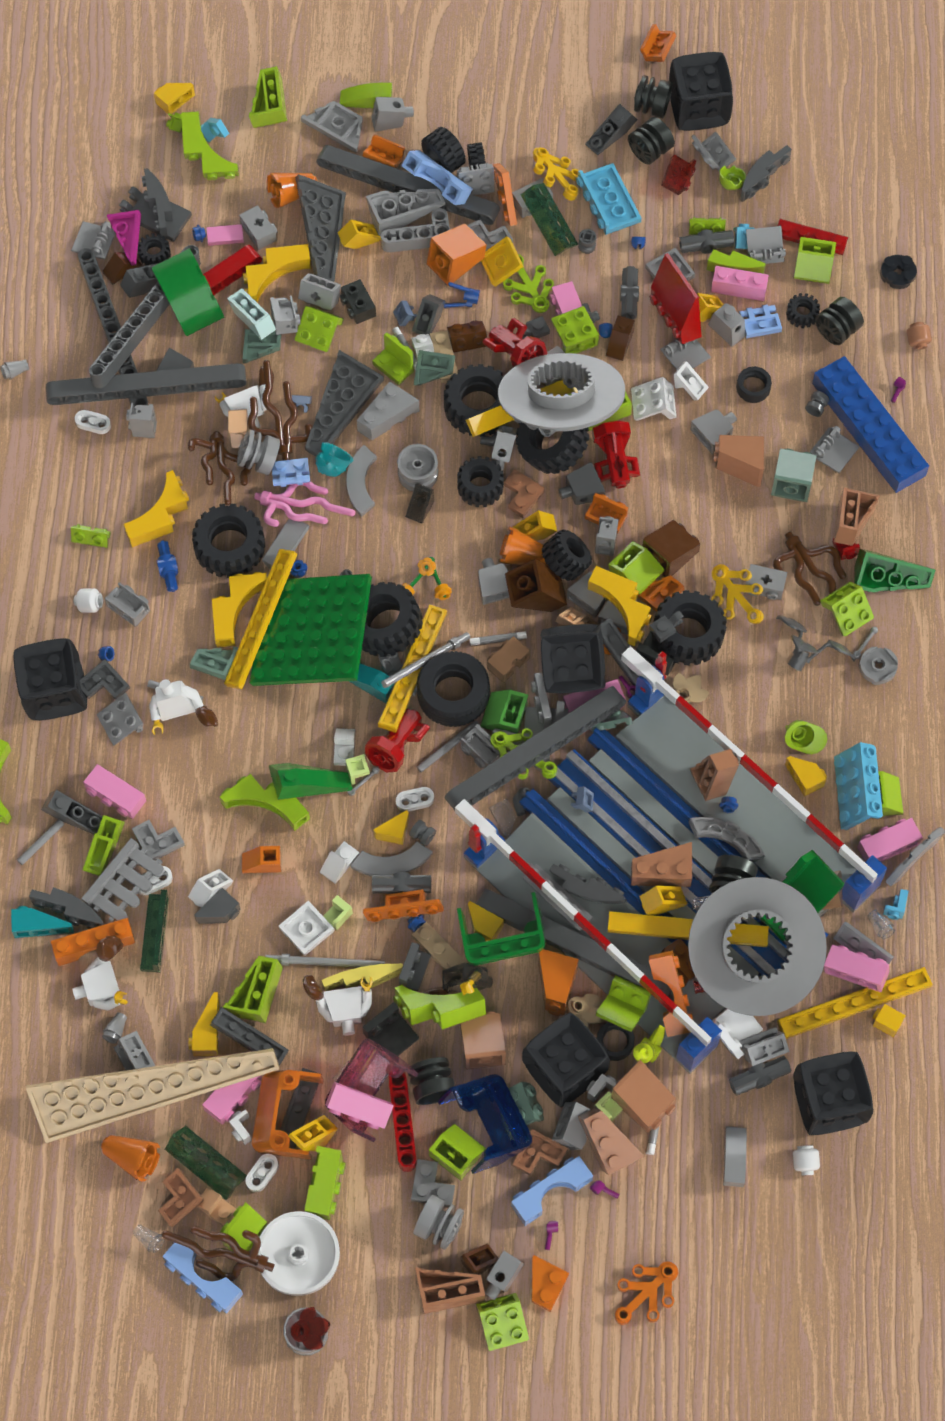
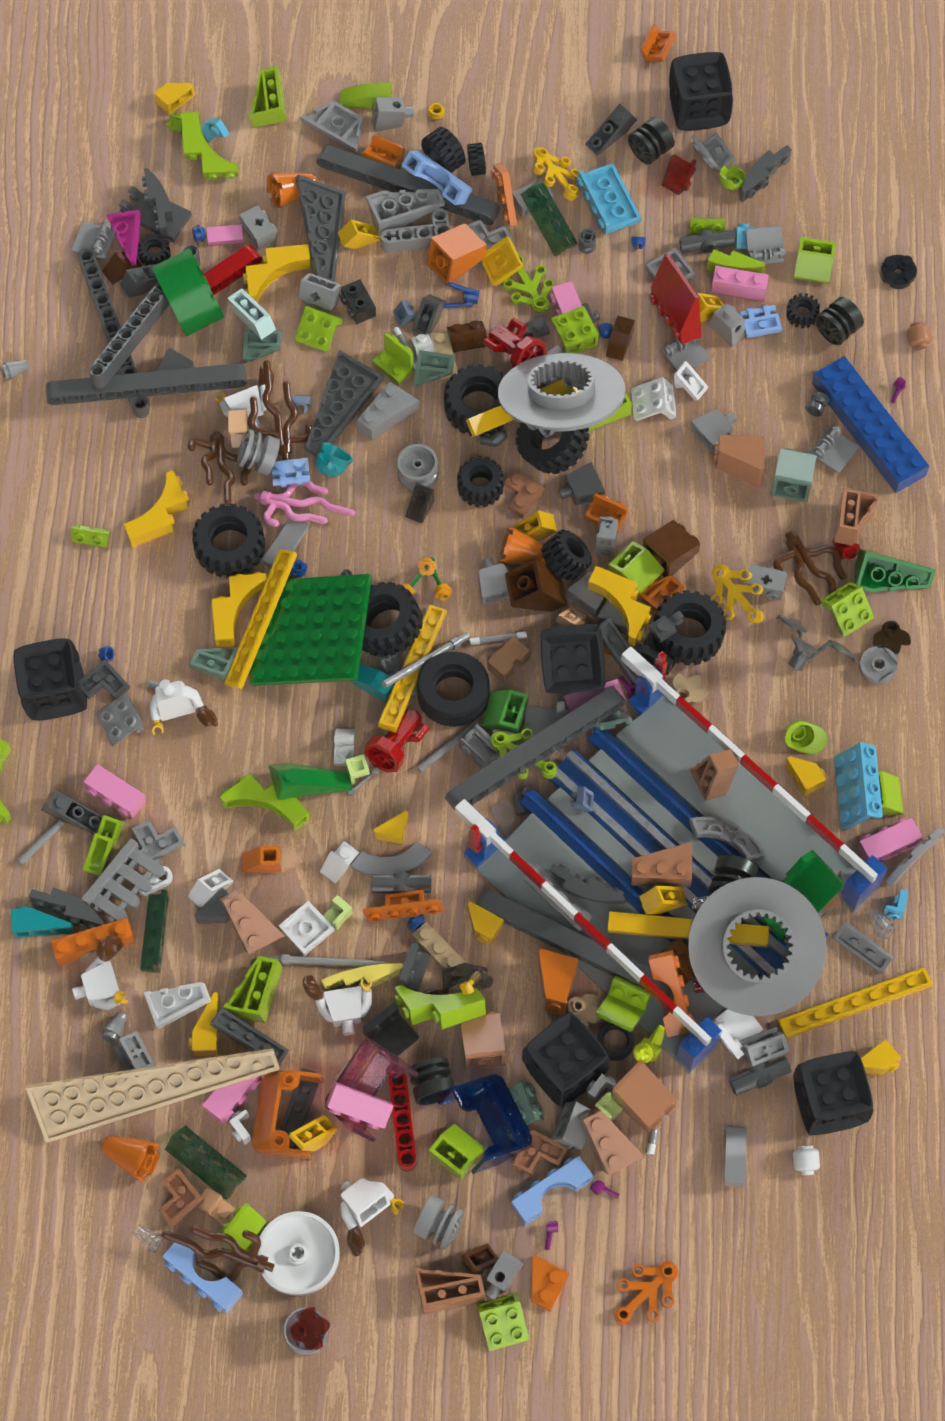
(88, 600): white head -> none
(93, 422): white plate -> none
(128, 604): light grey hinge -> none
(142, 420): light grey hinge -> none
(167, 566): blue axle -> none
(177, 1002): none -> white wing
(249, 923): none -> nougat wedge
(261, 1173): white plate -> none
(284, 315): light grey hinge -> none
(325, 1182): lime wedge -> none
(356, 480): light grey tile -> none
(360, 1205): none -> white torso
(414, 798): white plate -> none
(422, 832): dark grey wheel -> none
(425, 1184): light grey plate -> none
(436, 107): none -> yellow plate
(480, 179): light grey hinge -> none
(480, 951): green windscreen -> none
(504, 440): light grey torso -> none
(541, 700): light grey plate -> none
(612, 439): red piece -> none
(629, 292): dark grey piece -> none
(653, 96): pearl dark grey wheel -> none
(728, 804): blue plate -> none
(757, 372): black tyre -> none
(794, 231): red plate -> none
(856, 967): bright pink brick -> none
(857, 654): light grey hinge -> none
(881, 1059): none -> yellow slope
(888, 1020): yellow brick -> none
(891, 640): none -> dark brown plate

